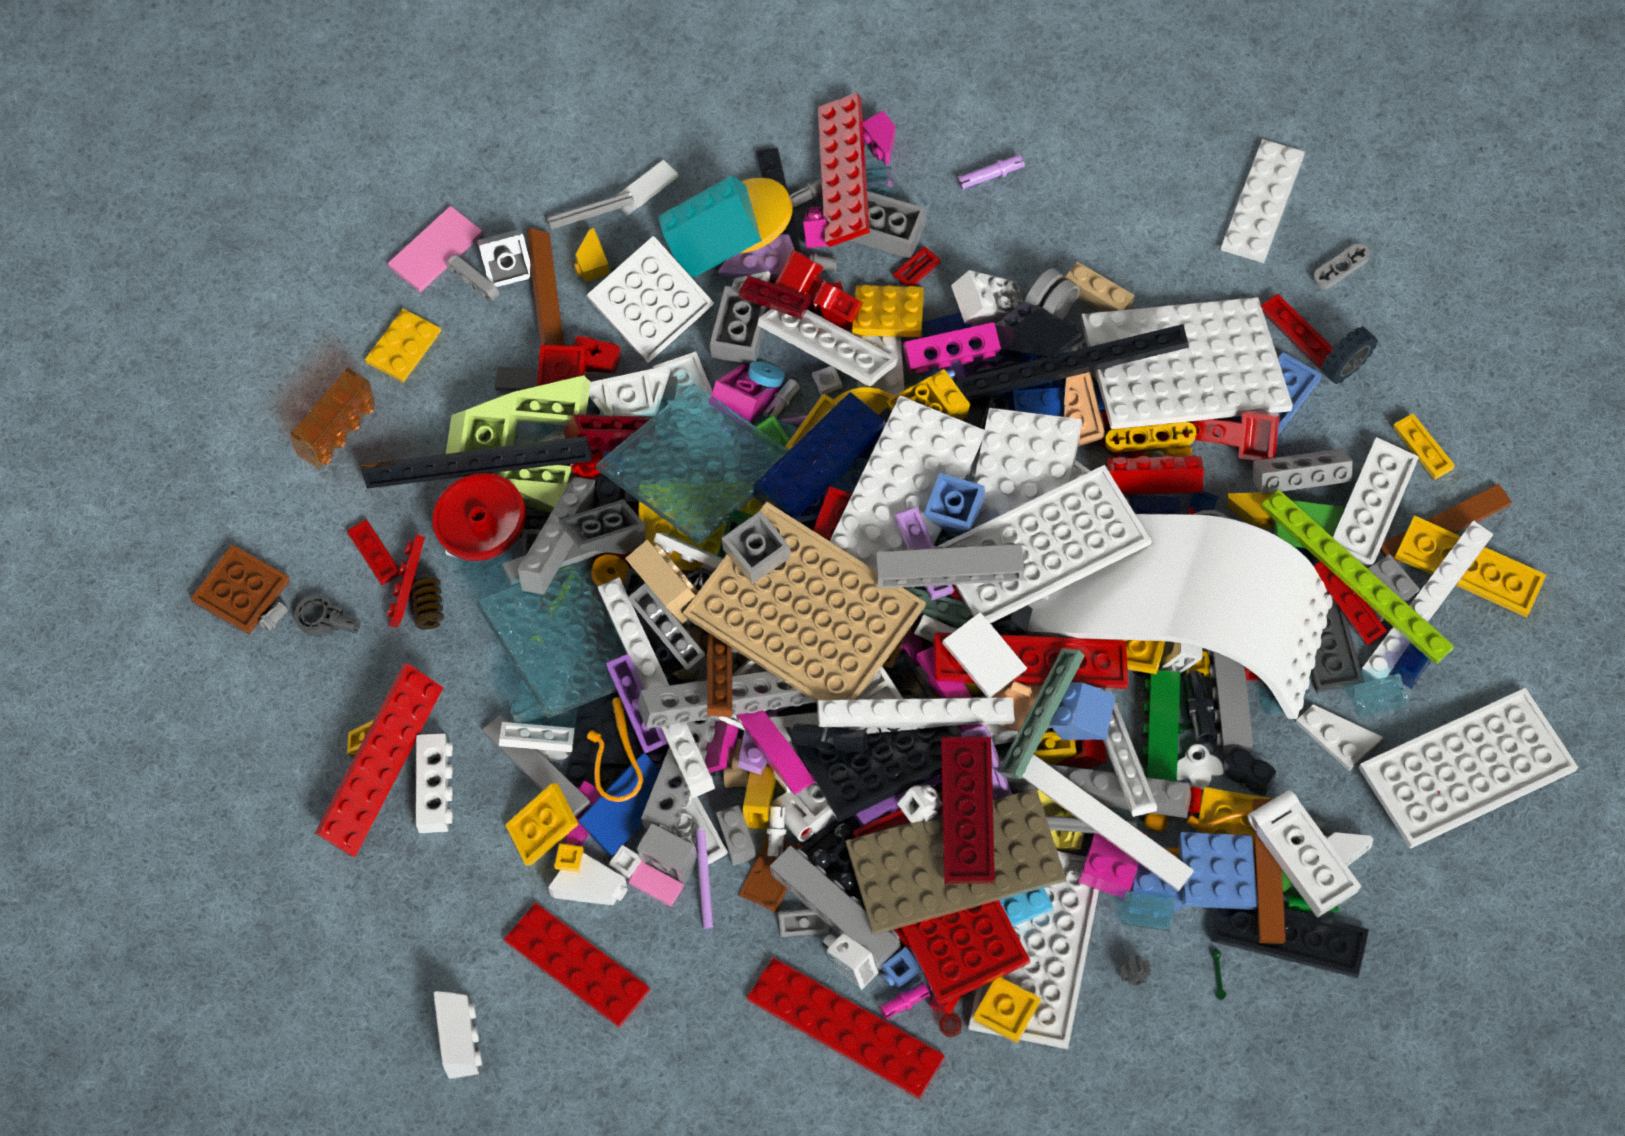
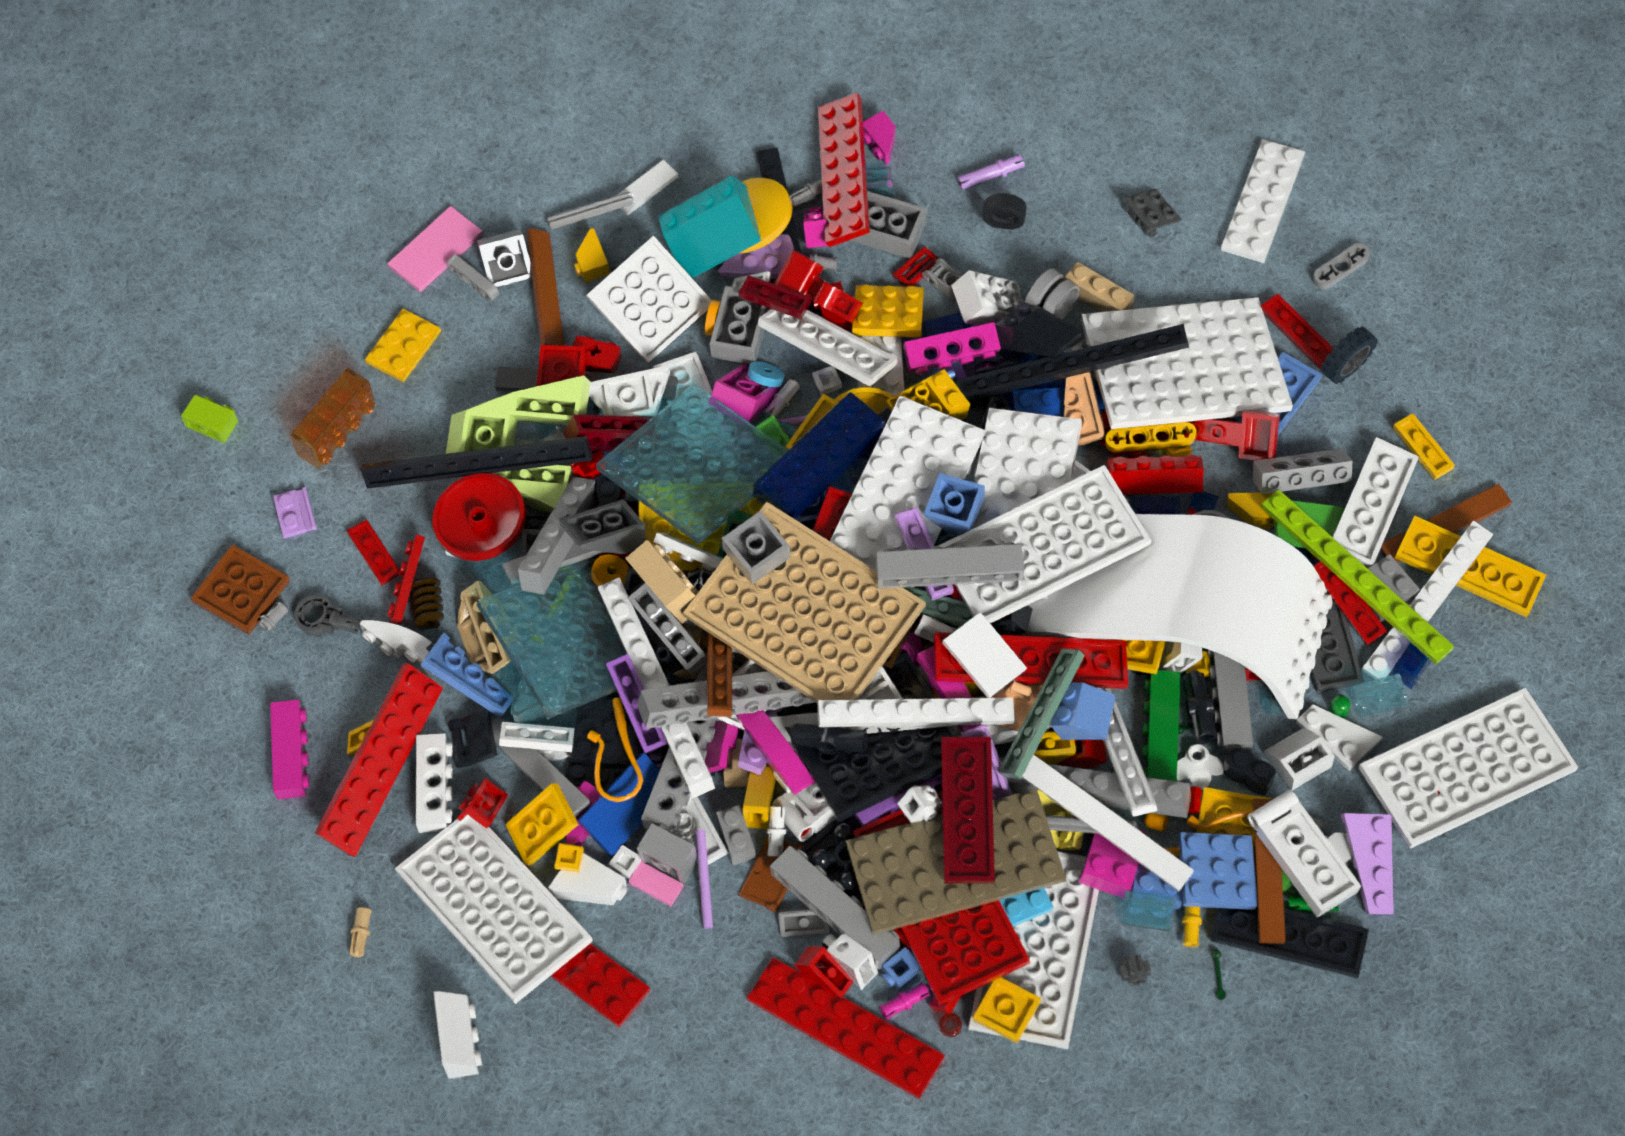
(209, 418): none -> lime brick
(288, 749): none -> dark pink brick
(294, 512): none -> lavender plate
(360, 932): none -> tan axle
(397, 640): none -> white slope
(457, 671): none -> medium blue wing
(476, 633): none -> tan wedge
(479, 735): none -> black plate
(483, 803): none -> red bracket
(494, 906): none -> white plate
(711, 317): none -> light orange piece
(824, 970): none -> red slope
(942, 277): none -> light grey piece
(1014, 210): none -> black tyre
(1150, 211): none -> dark grey hinge
(1191, 926): none -> yellow pin
(1300, 757): none -> white slope
(1340, 706): none -> green piece
(1372, 853): none -> lavender wing

